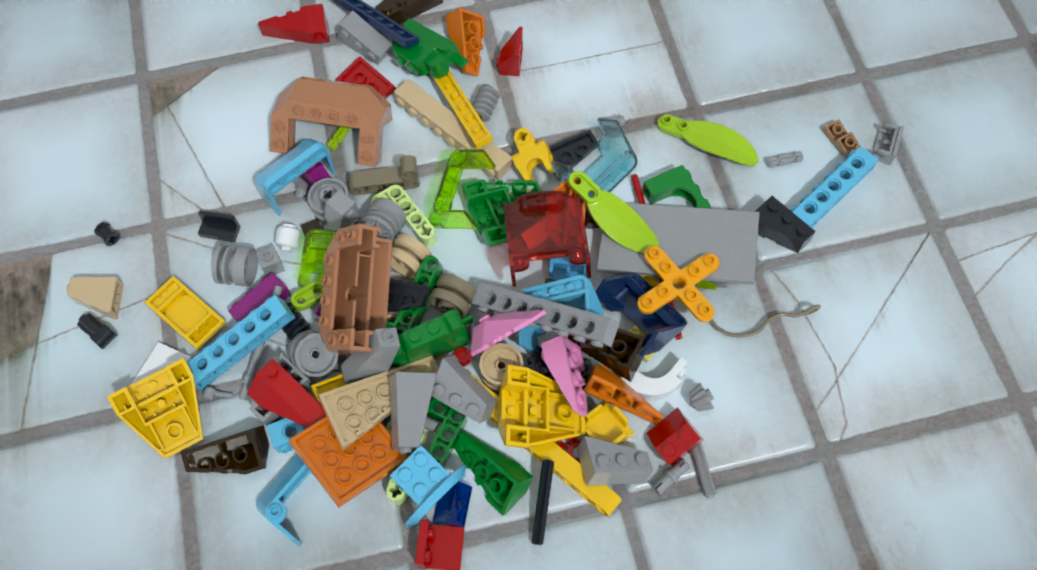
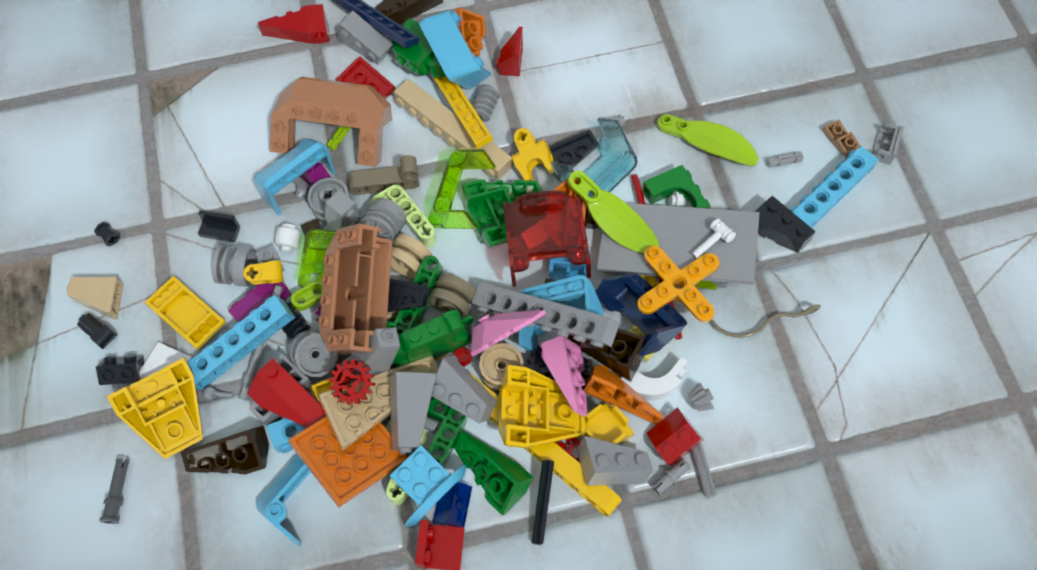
(114, 501): none -> dark grey pin
(119, 370): none -> black bracket
(267, 273): none -> yellow piece
(348, 374): none -> red gear
(452, 50): none -> medium azure windscreen
(676, 199): none -> white plate
(720, 231): none -> white piece

